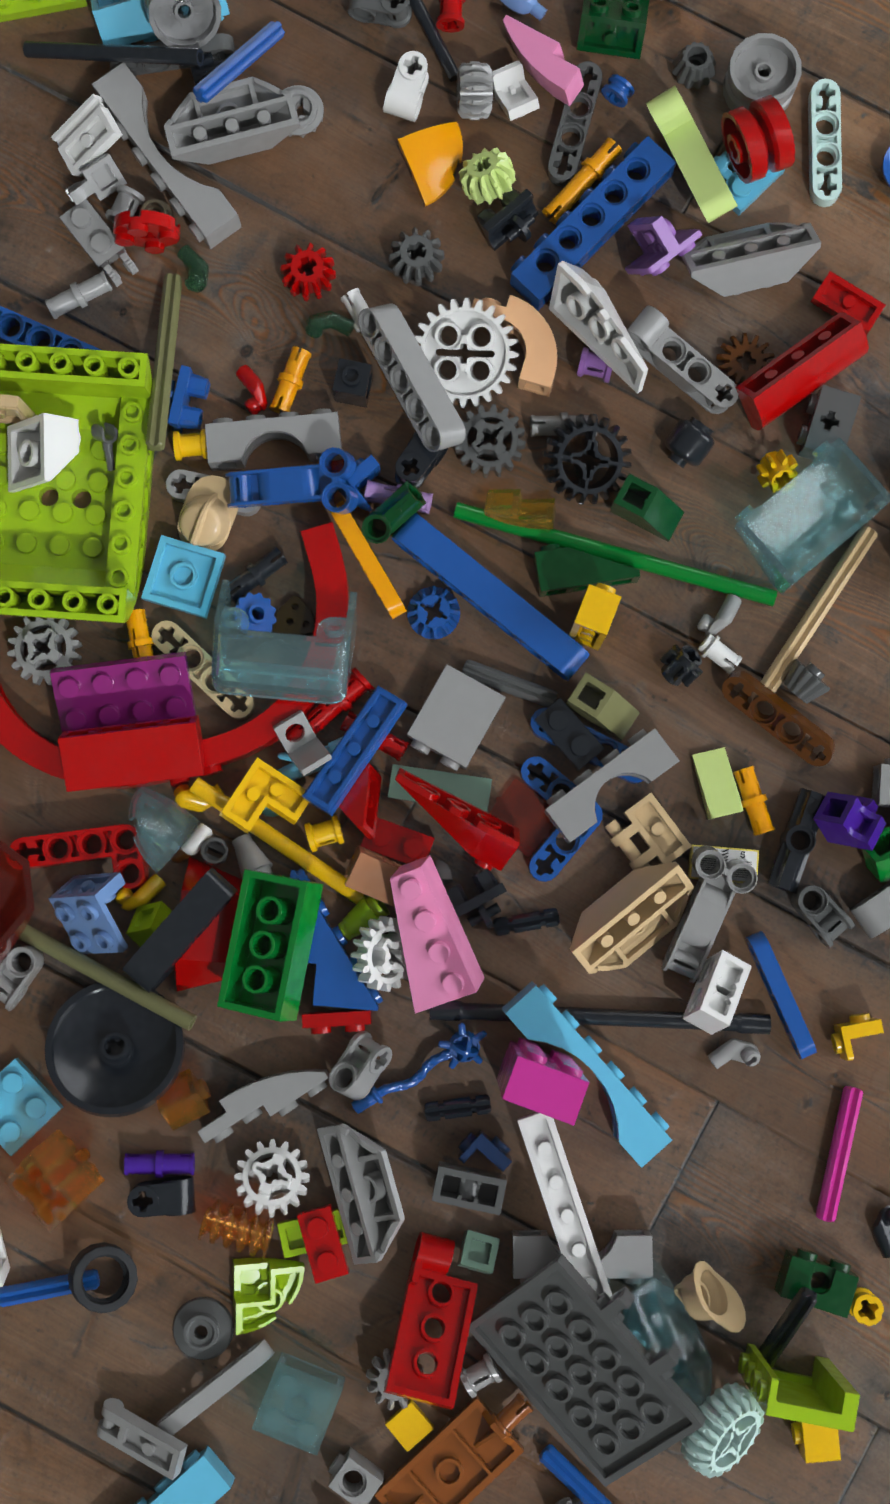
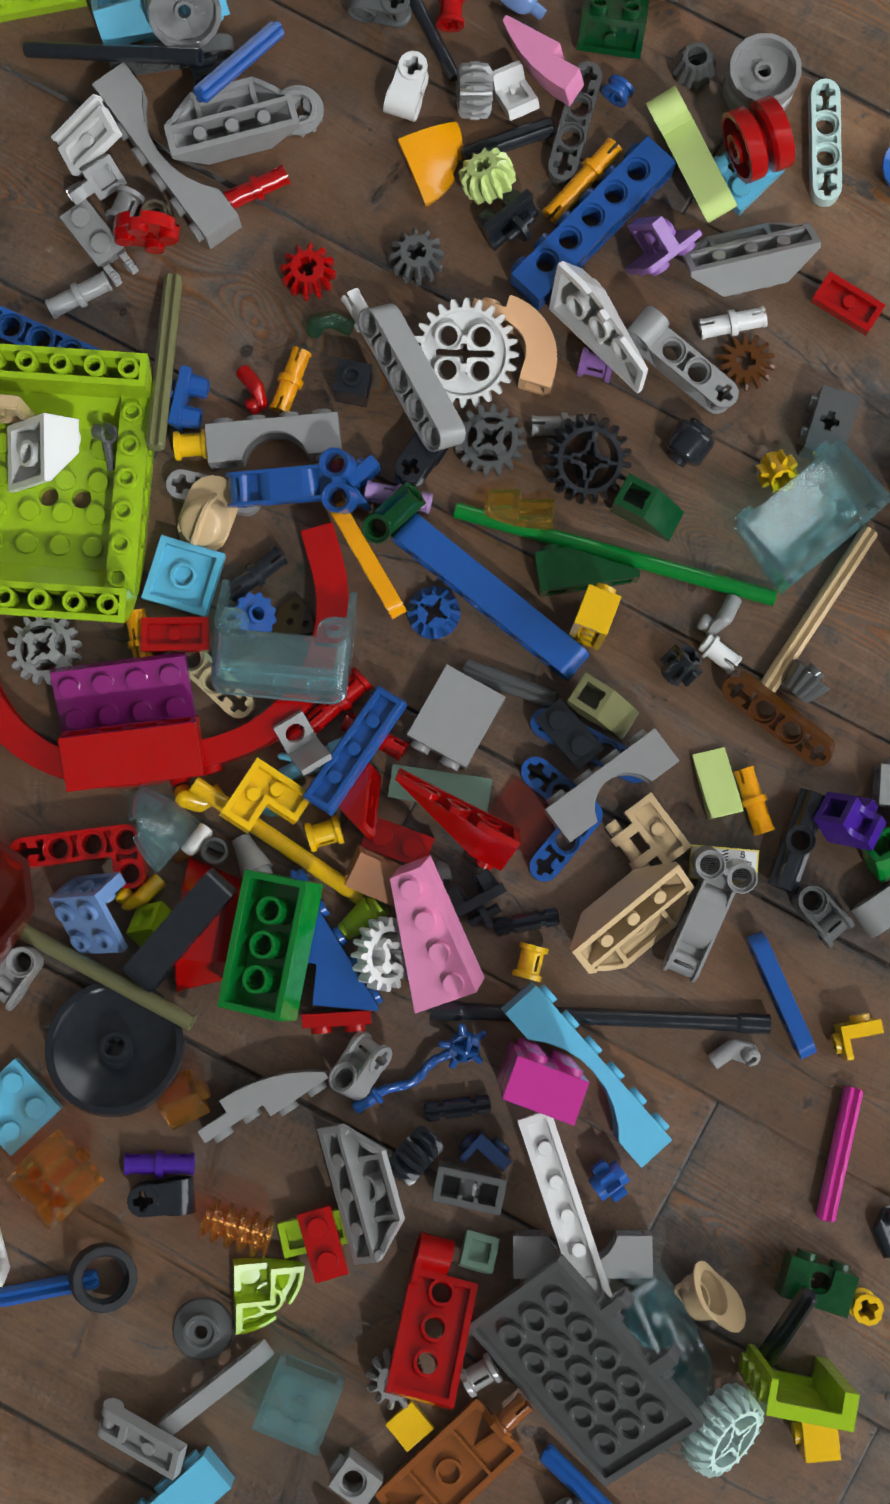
(175, 634): none -> red plate
(198, 269): clear green arm -> none
(257, 187): none -> red pin
(284, 1184): white gear -> none
(415, 1155): none -> black gear
(511, 138): none -> black axle
(530, 962): none -> yellow bush
(609, 1180): none -> blue gear
(717, 992): white brick -> none
(732, 322): none -> white pin
(802, 369): red brick -> none

